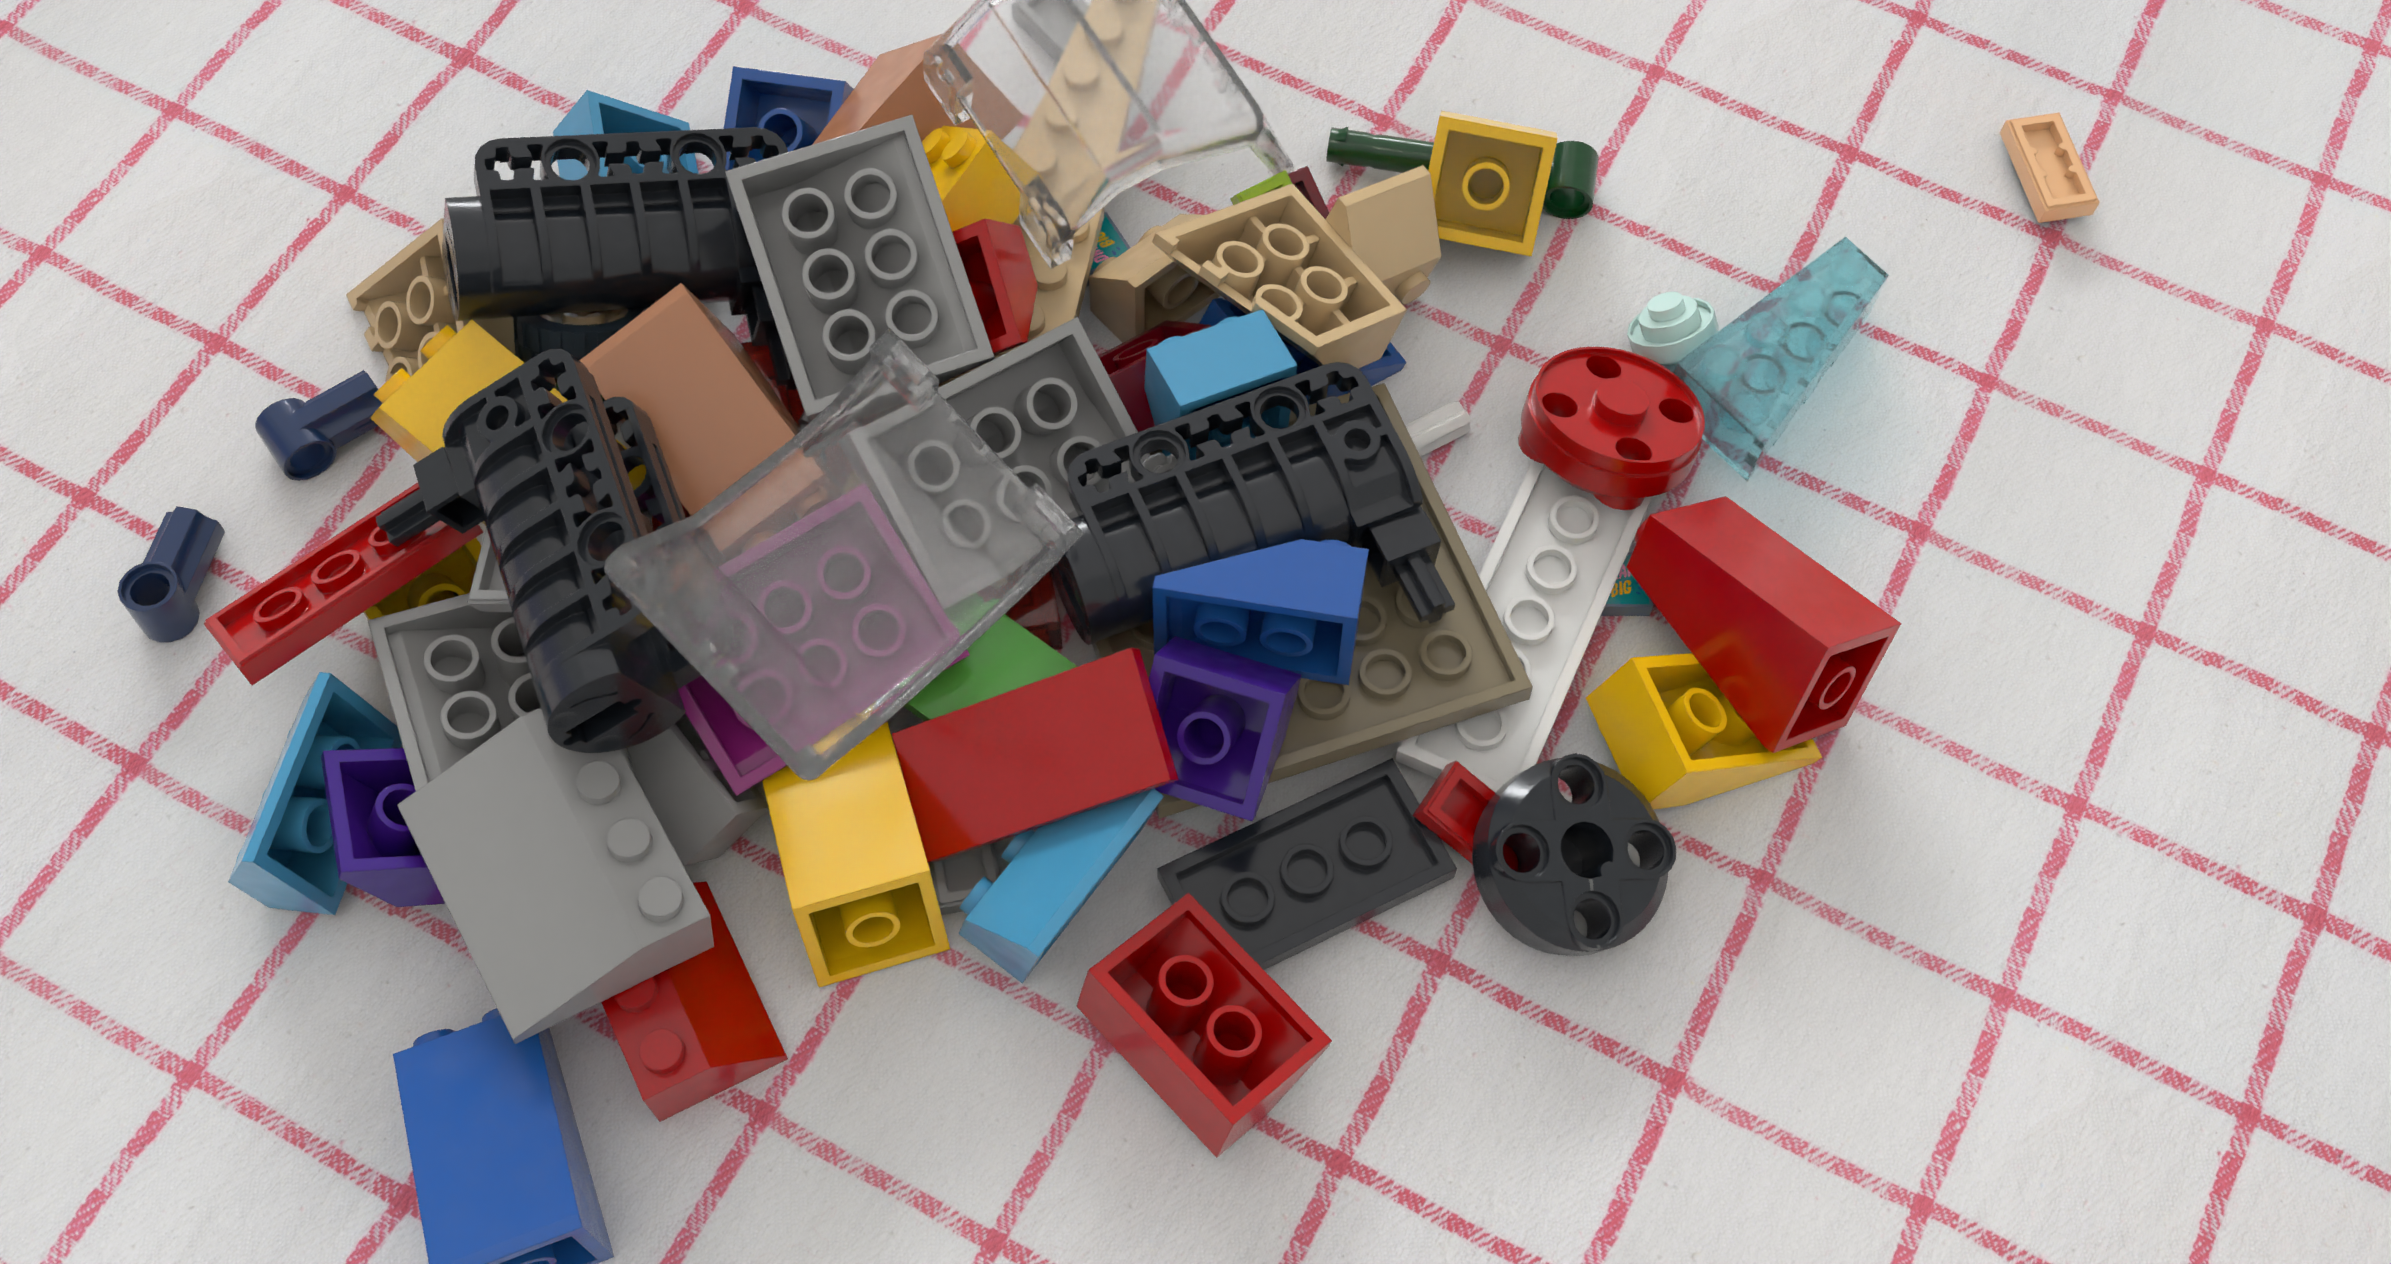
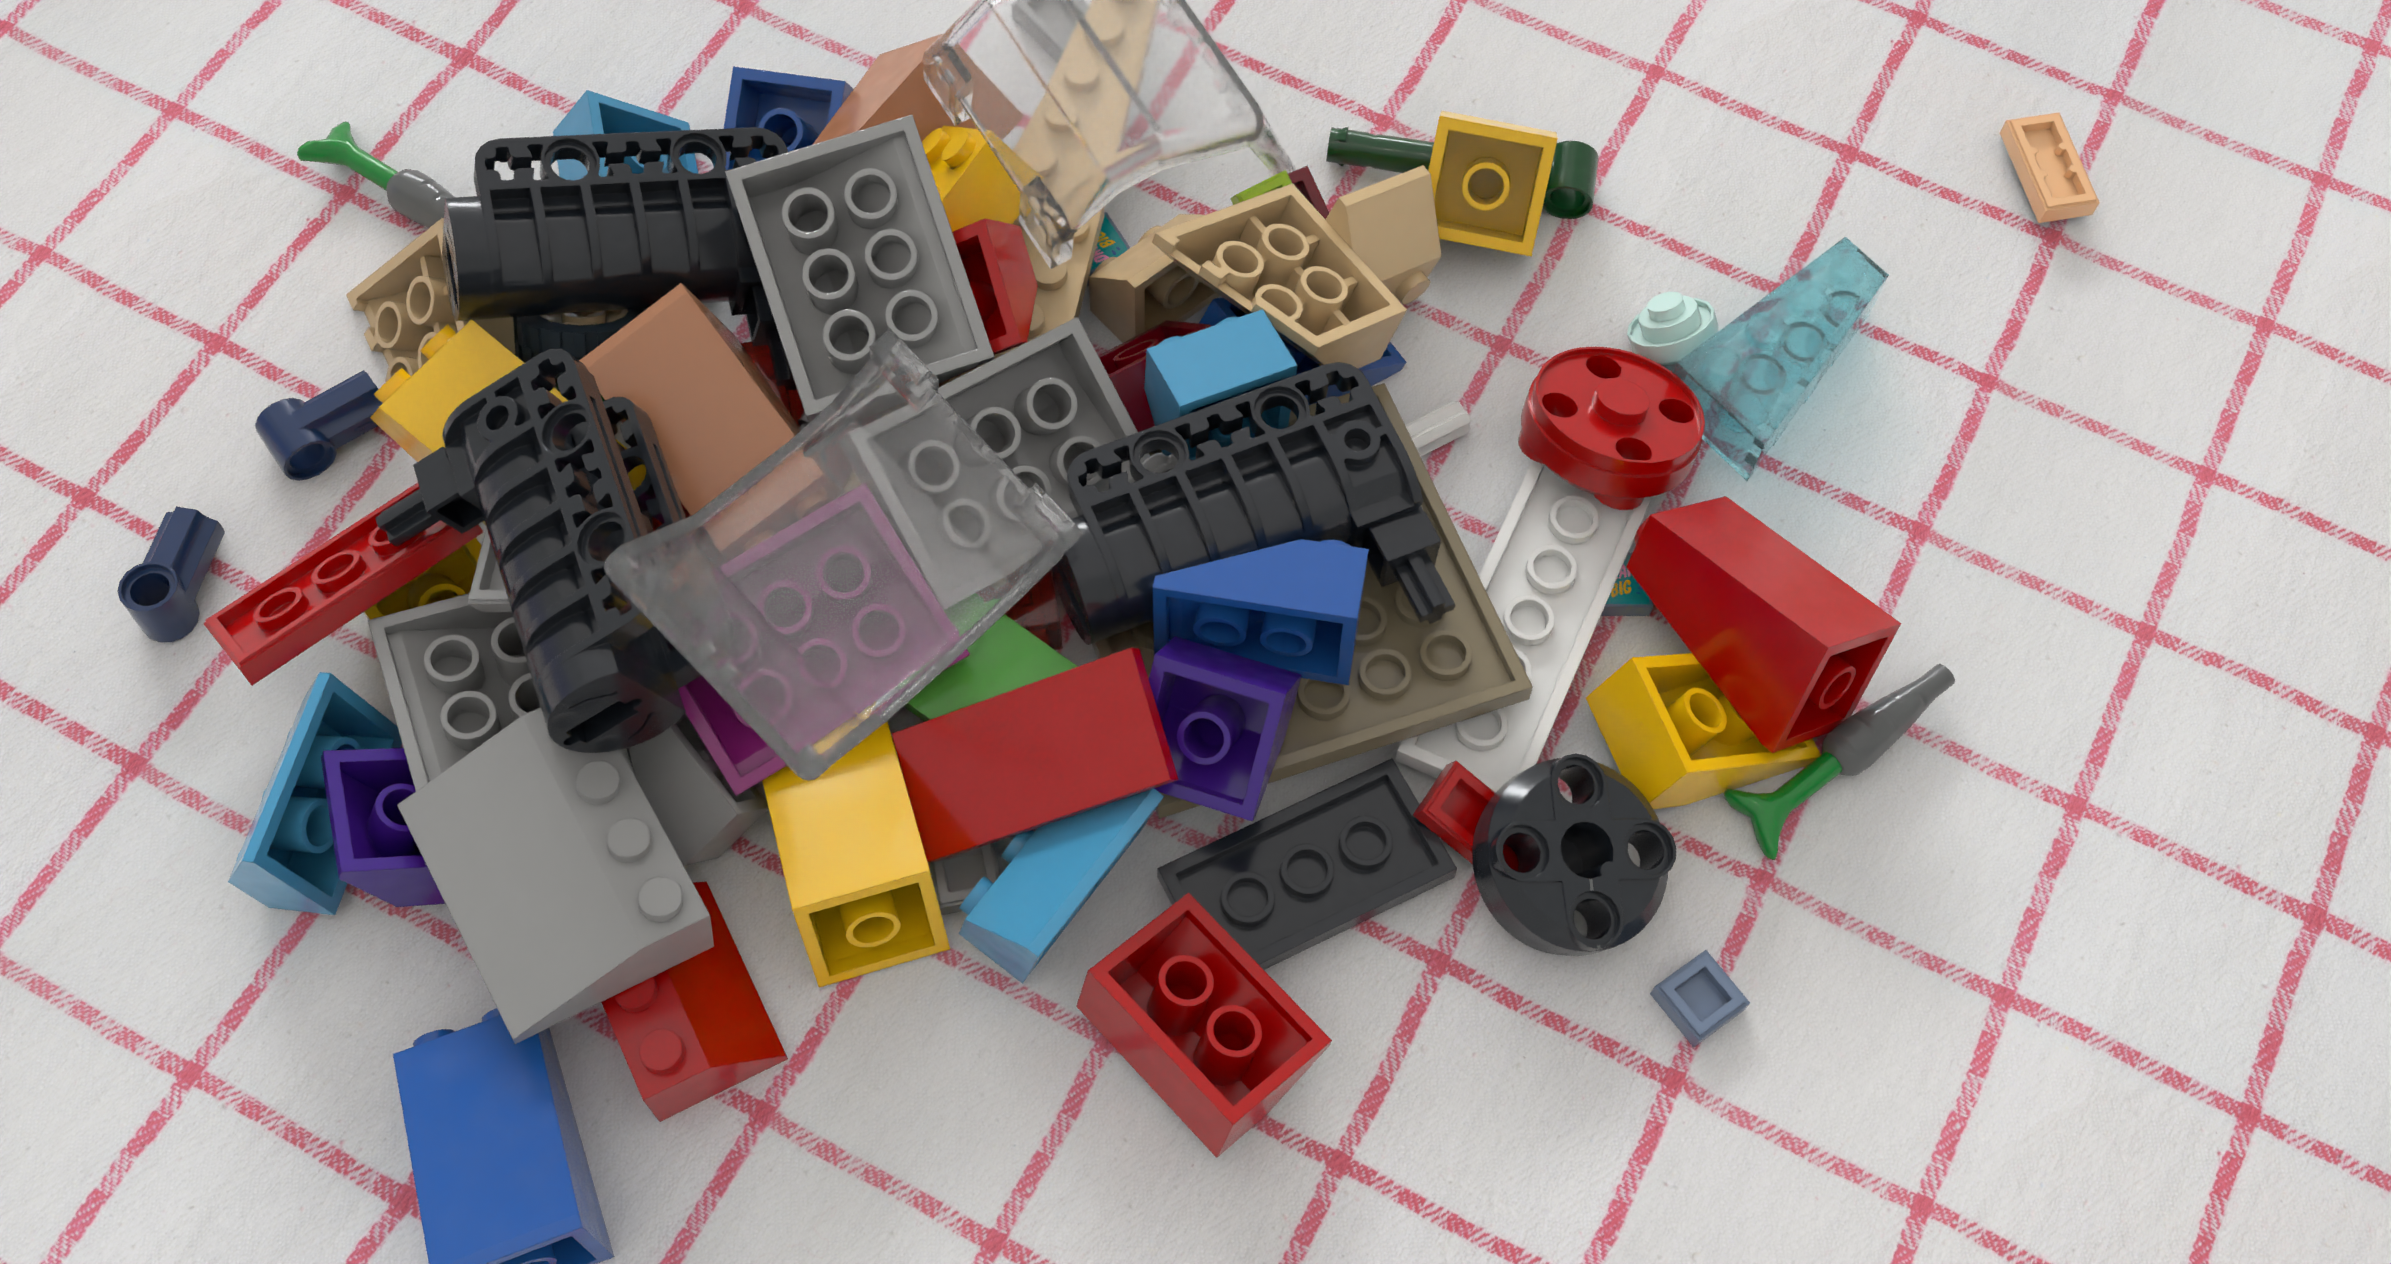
(407, 191): none -> piece
(1699, 998): none -> sand blue tile
(1845, 751): none -> piece

